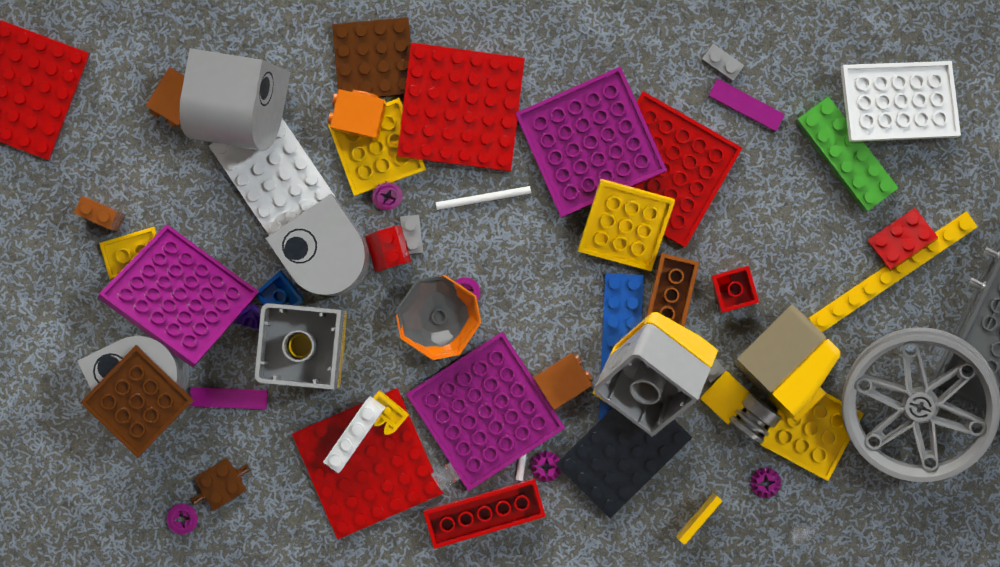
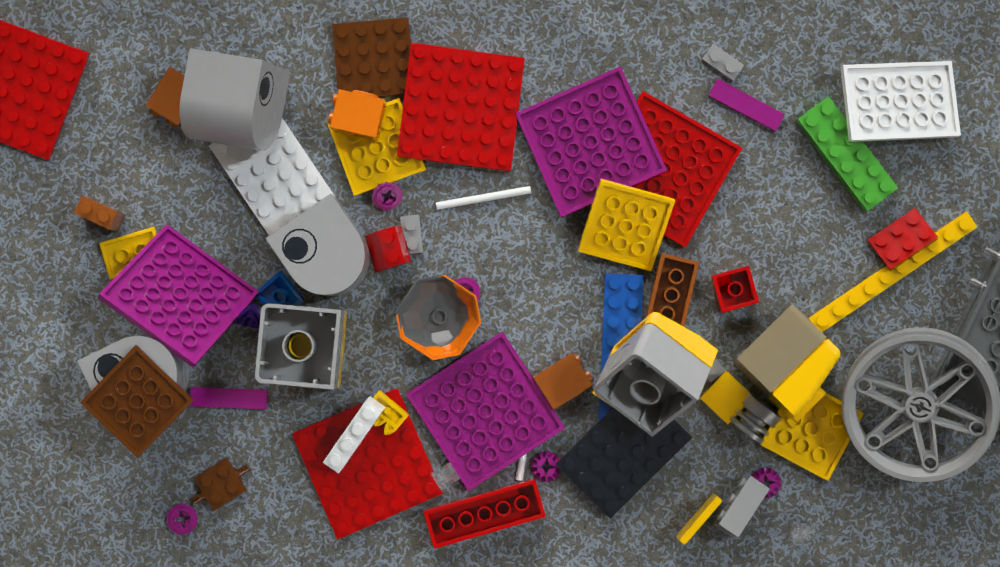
(741, 506): none -> light grey wedge

